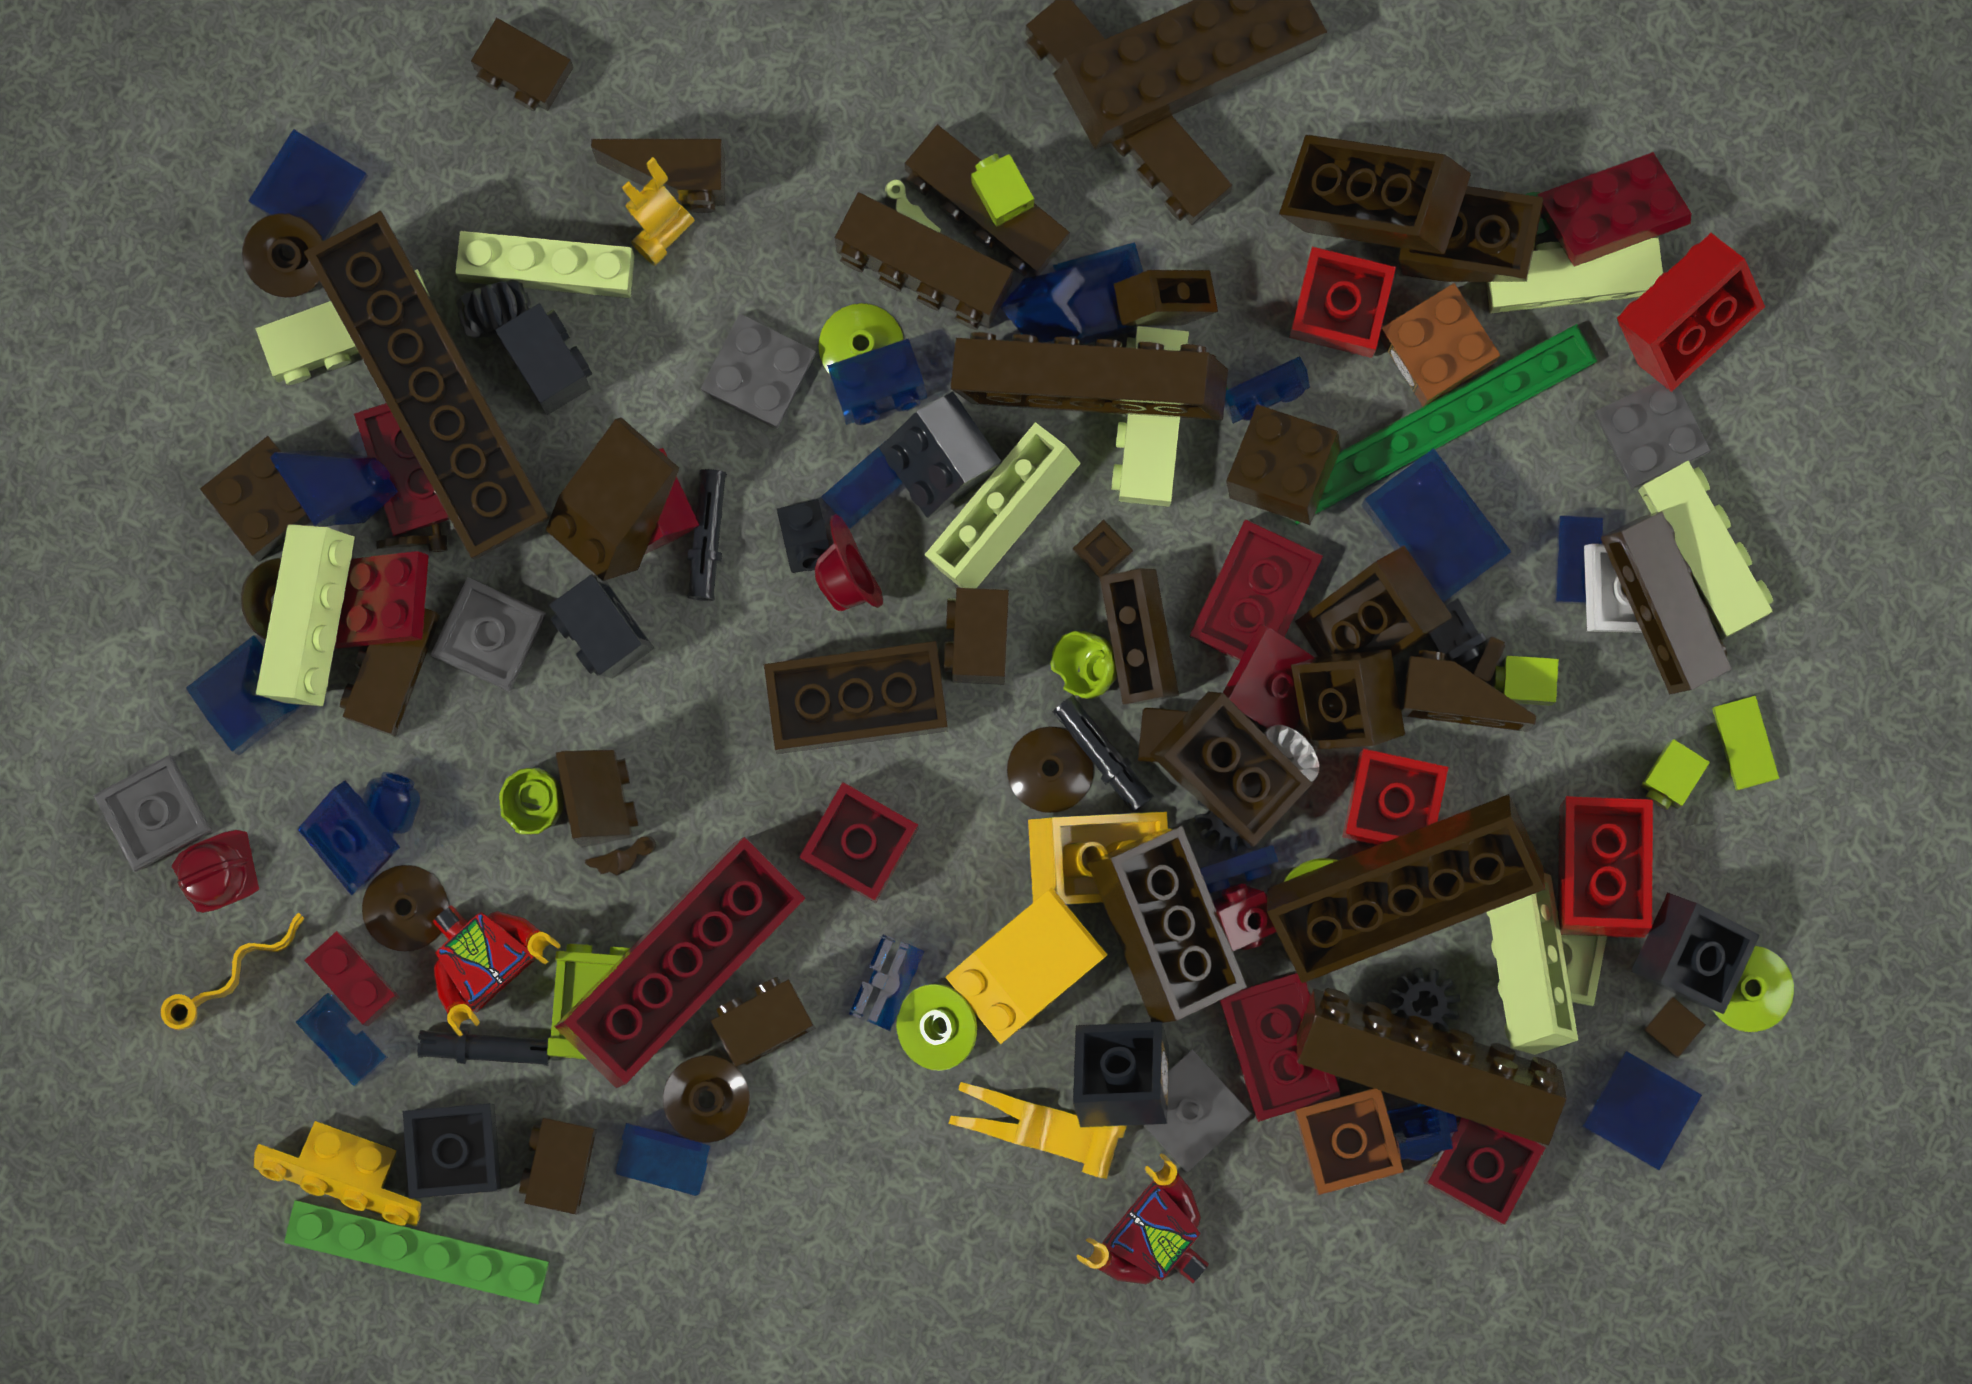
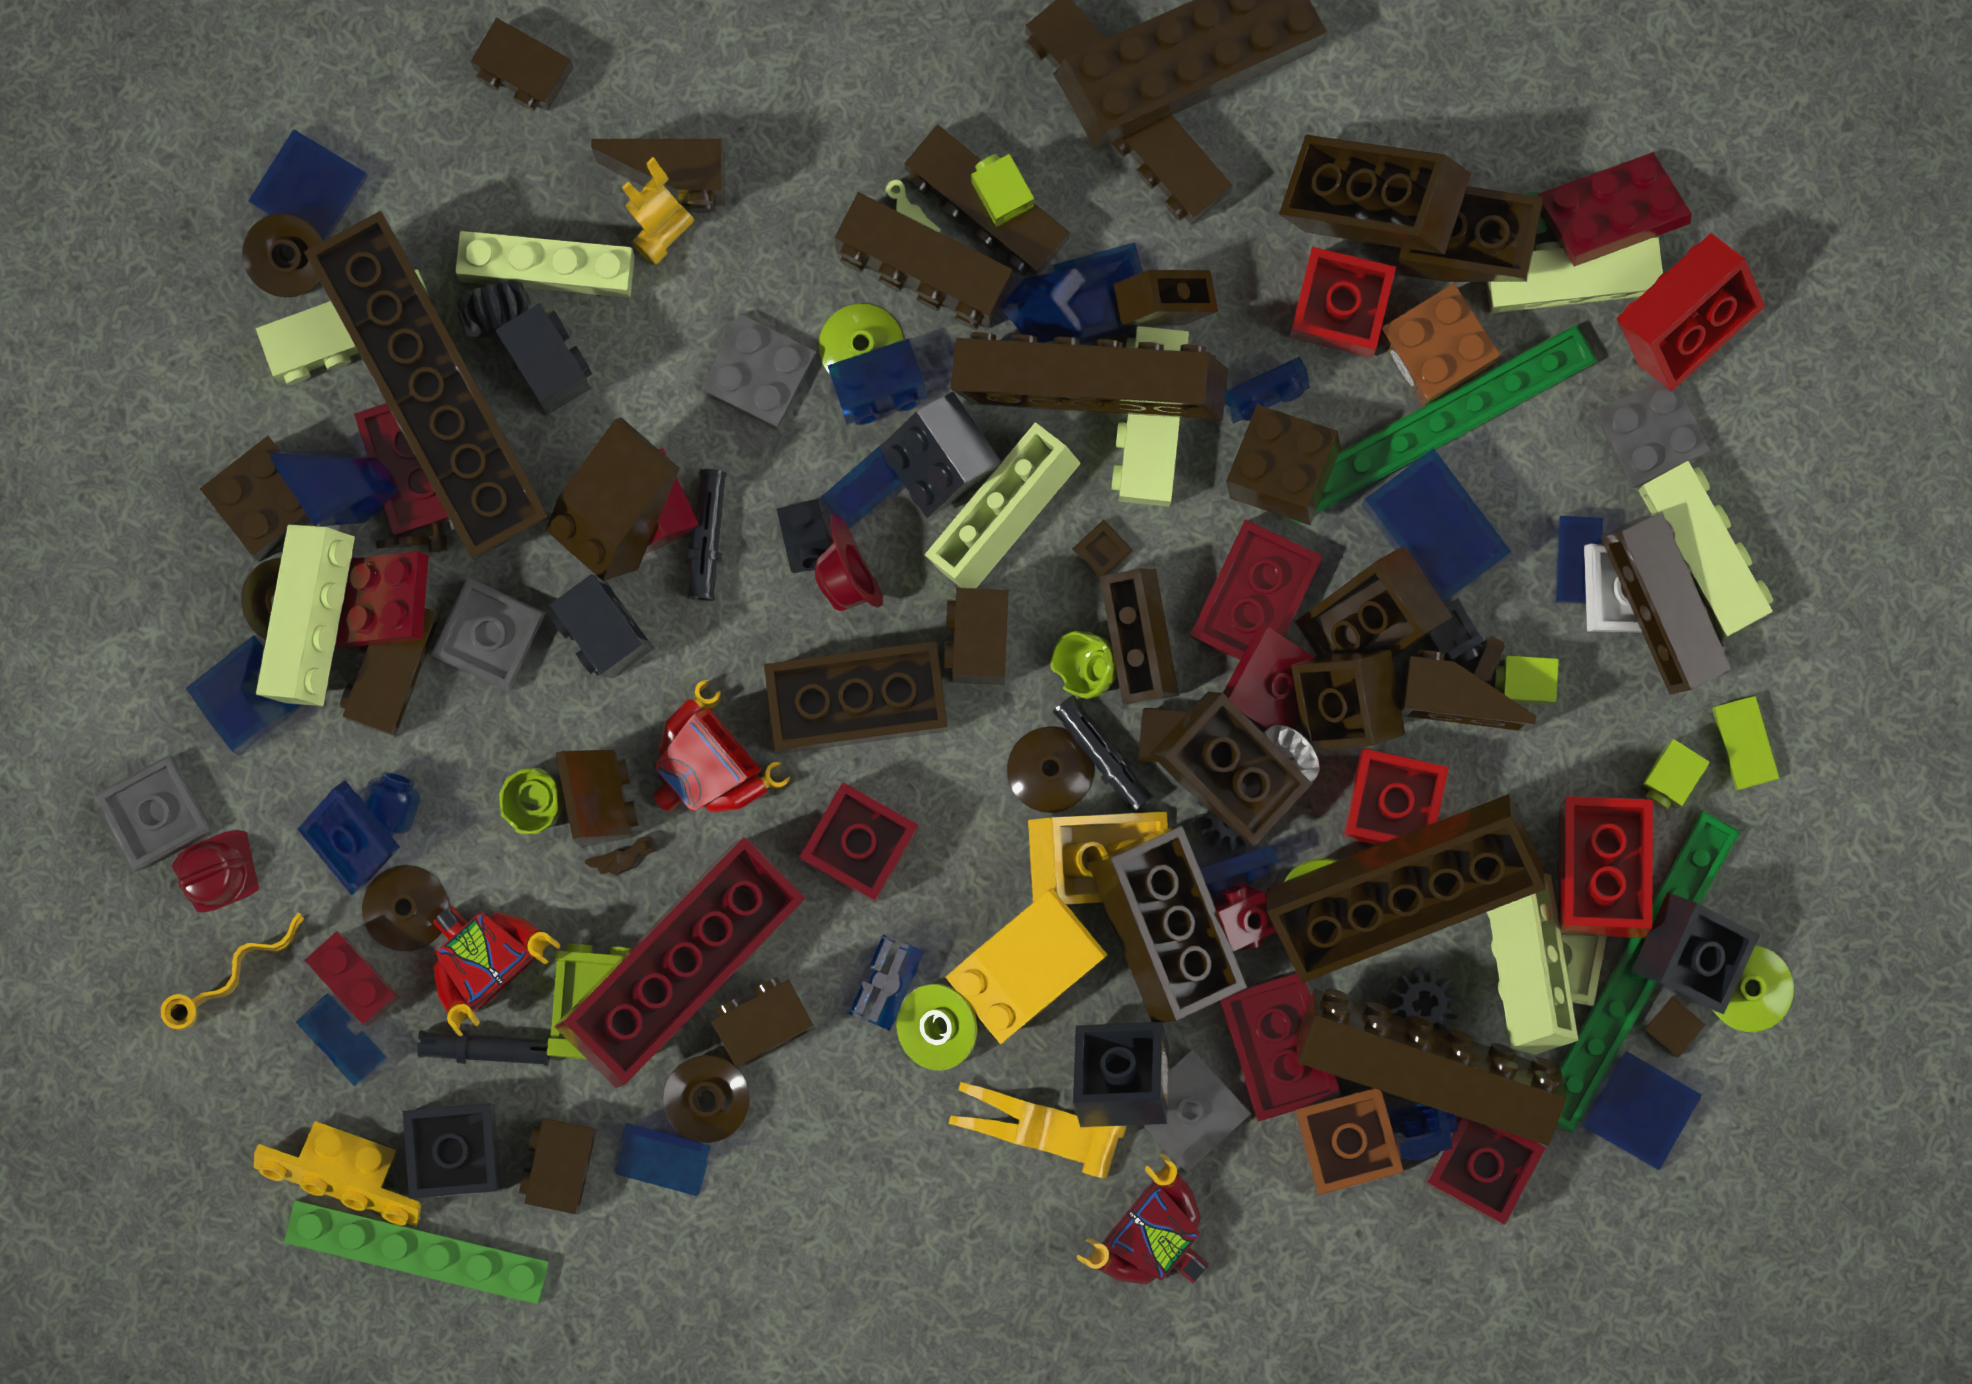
(706, 762): none -> red torso
(1626, 991): none -> green tile

